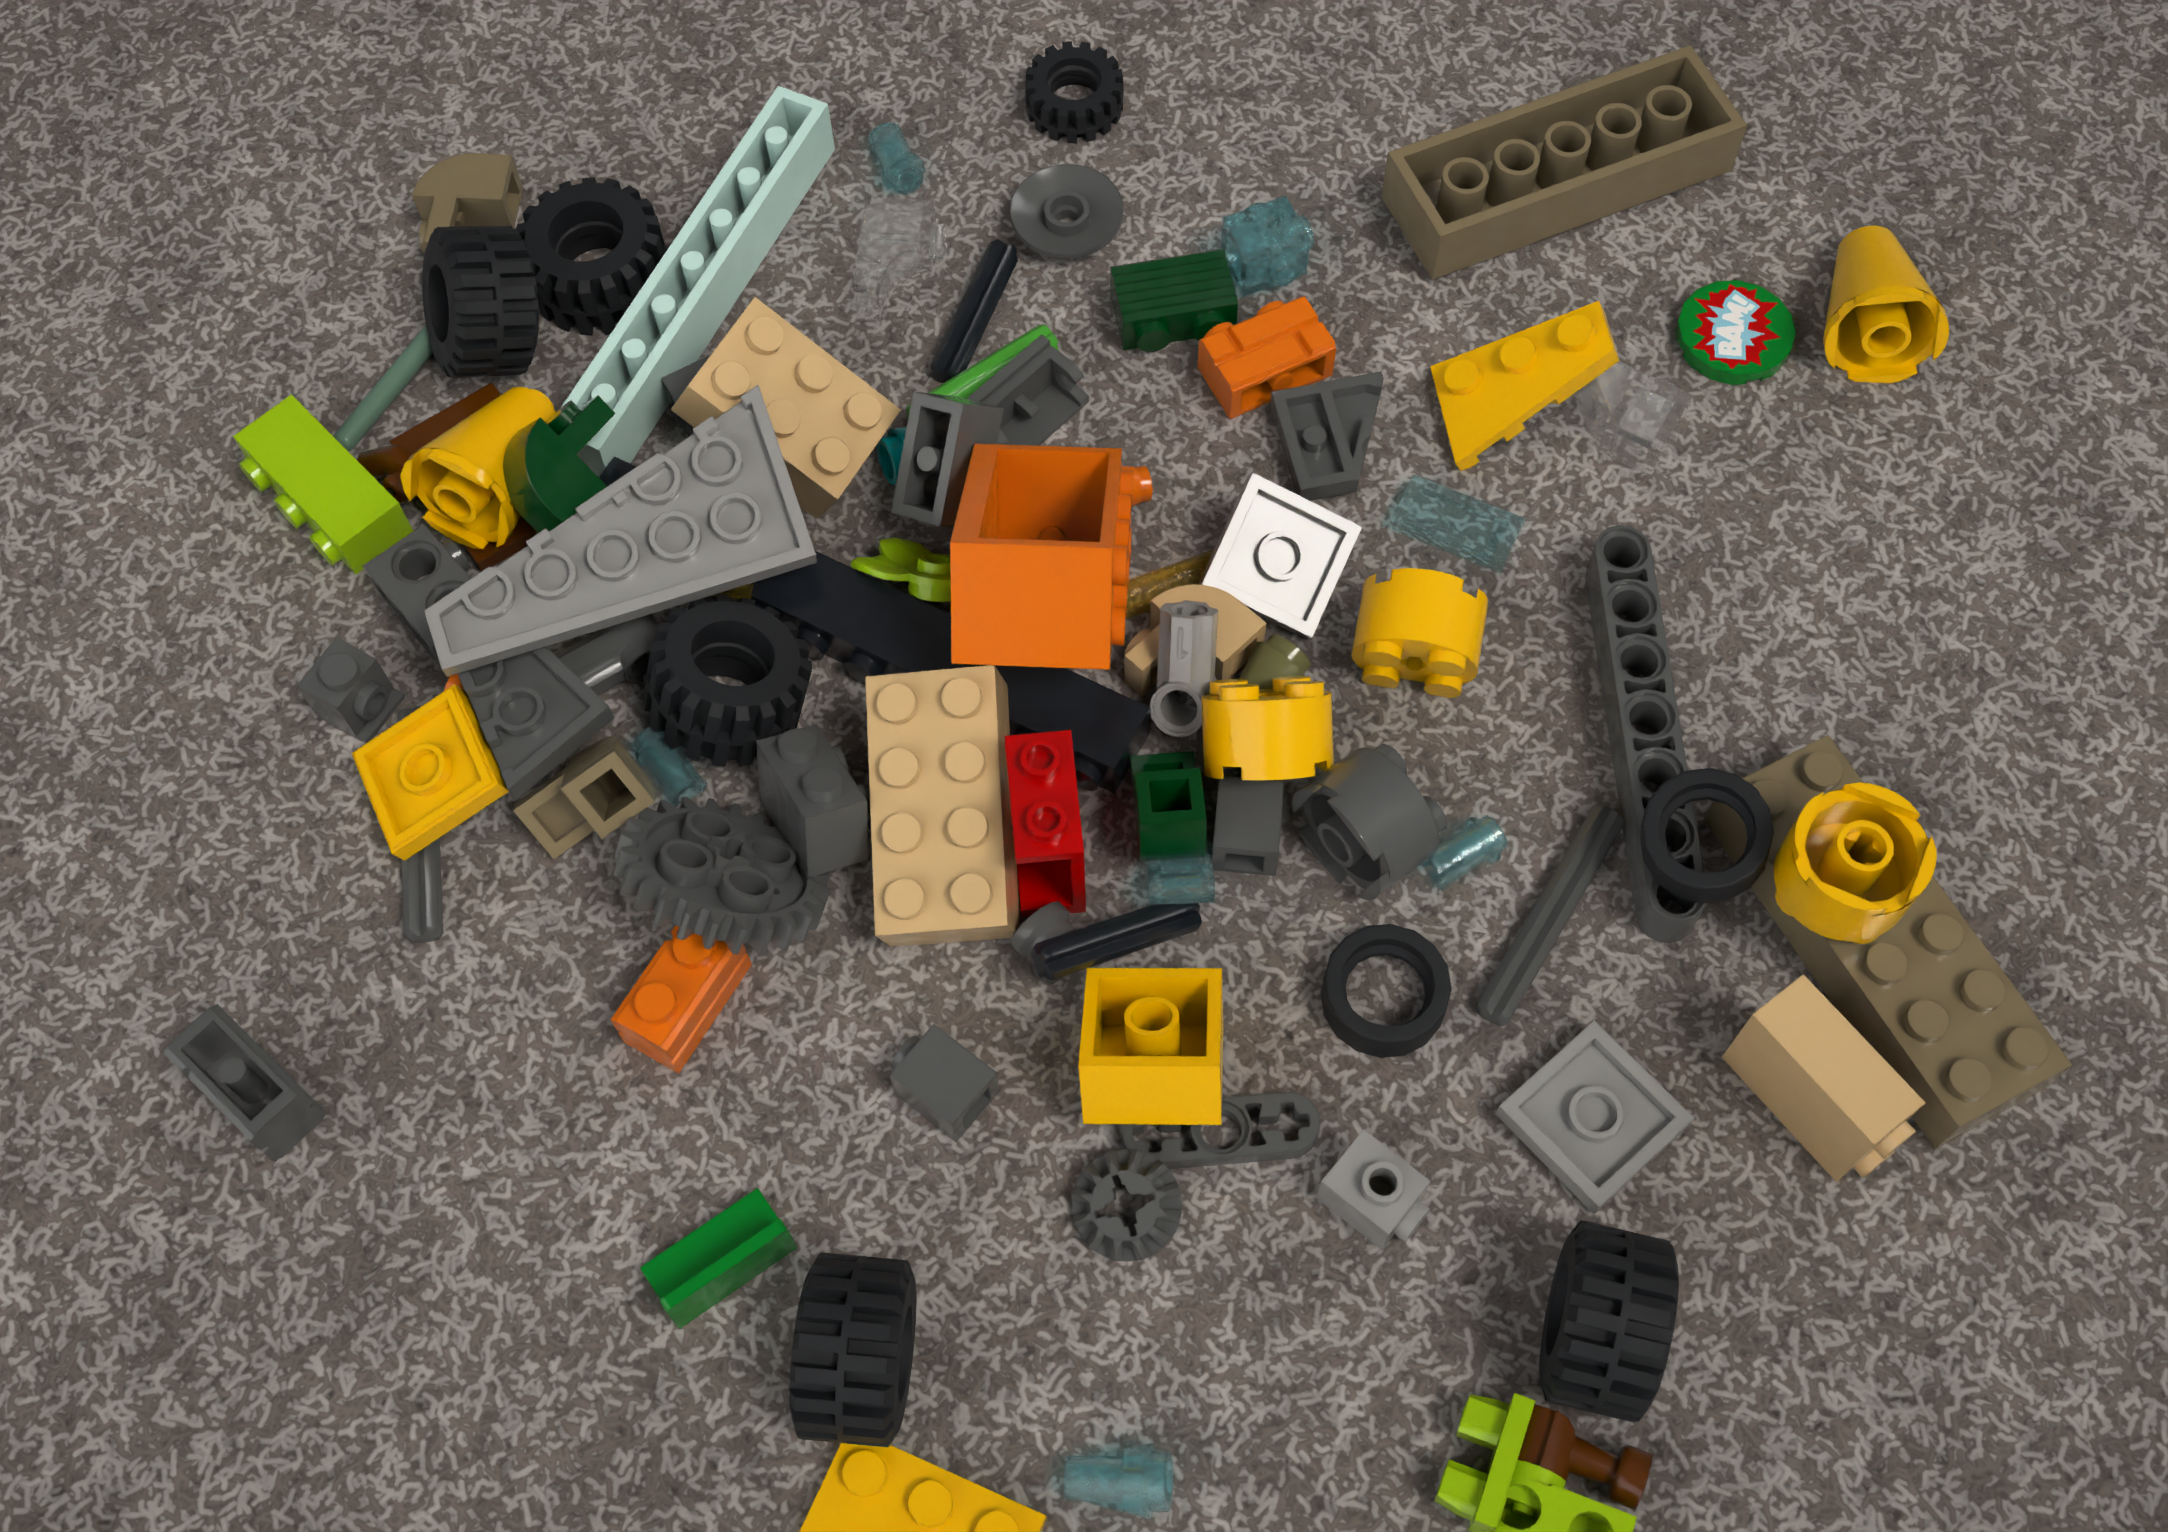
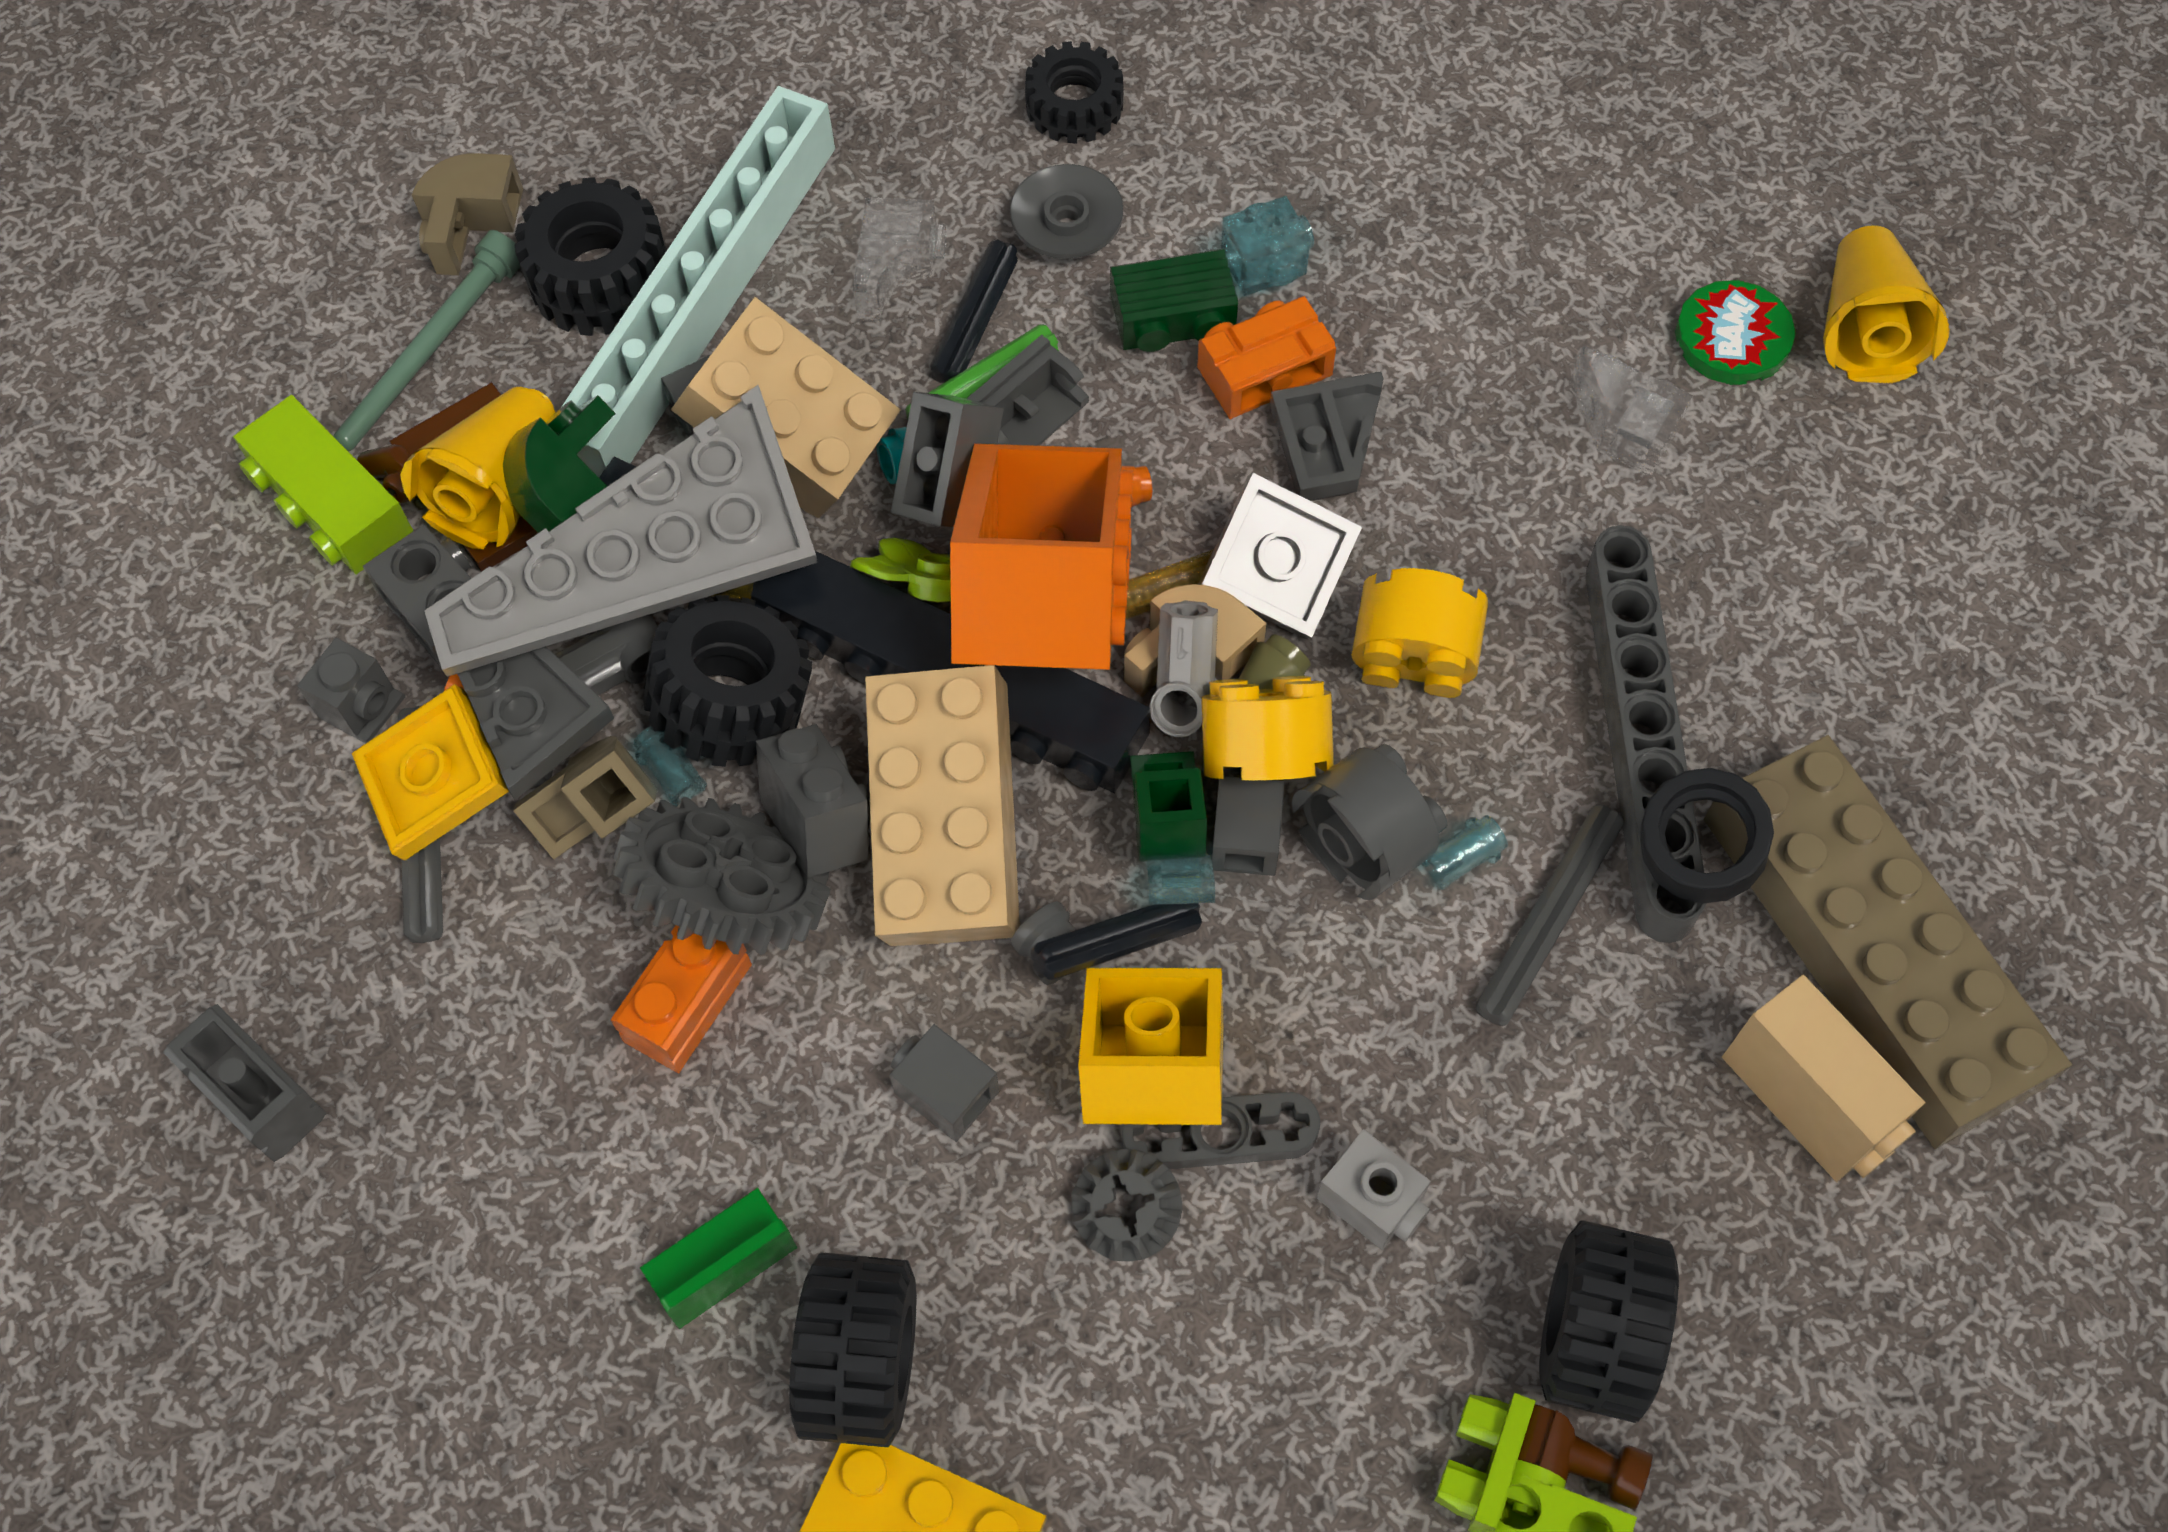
(480, 301): black tyre -> none
(896, 159): clear light blue pin -> none
(1046, 821): red panel -> none
(1124, 1480): clear light blue cone -> none
(1396, 943): black tyre -> none
(1457, 523): clear light blue tile -> none
(1509, 380): yellow wing -> none
(1561, 161): dark tan brick -> none
(1594, 1116): light grey plate -> none
(1853, 863): yellow brick -> none

